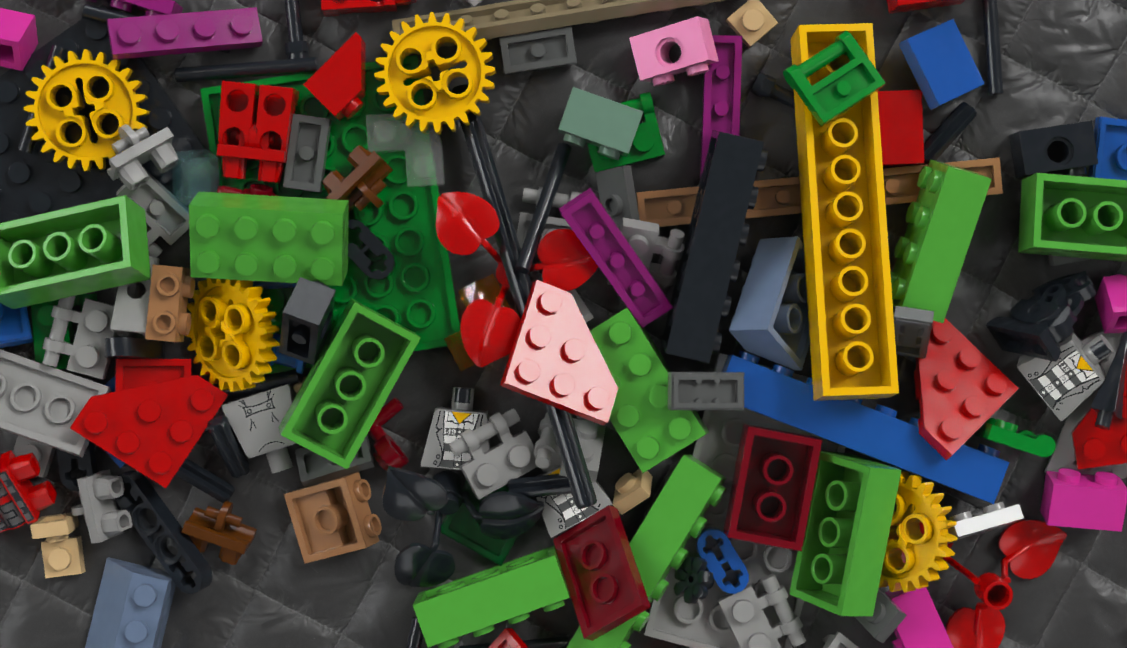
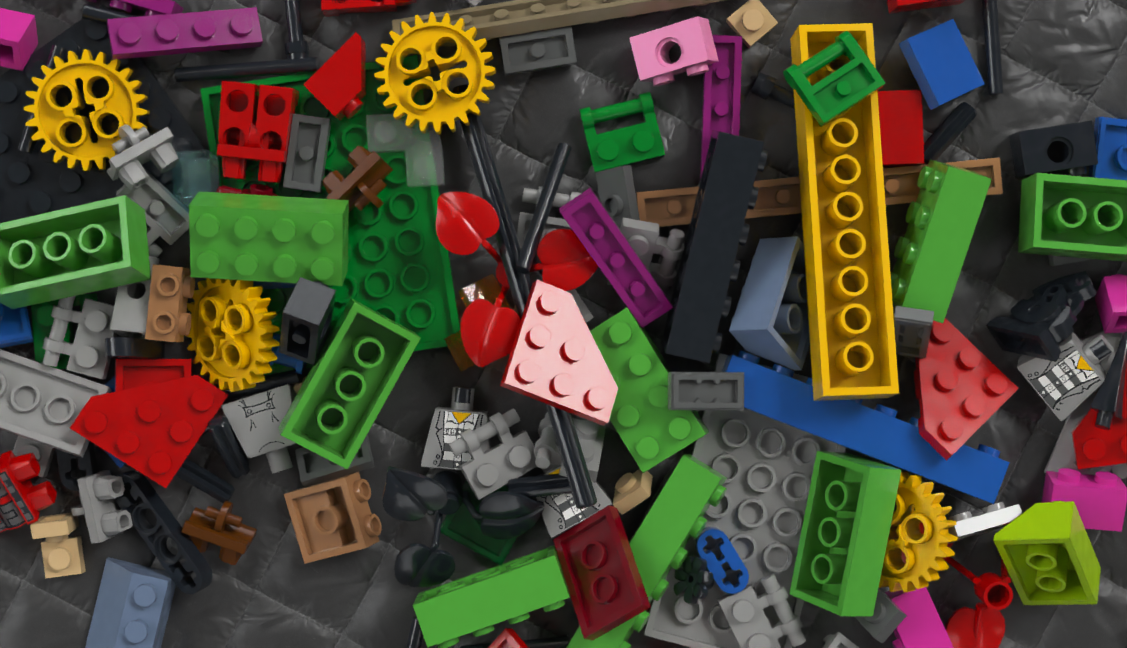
(376, 246): black beam -> none
(387, 450): dark red plate -> none
(599, 123): sand green brick -> none
(772, 487): dark red brick -> none
(1023, 440): green plate -> none
(1050, 556): none -> lime slope

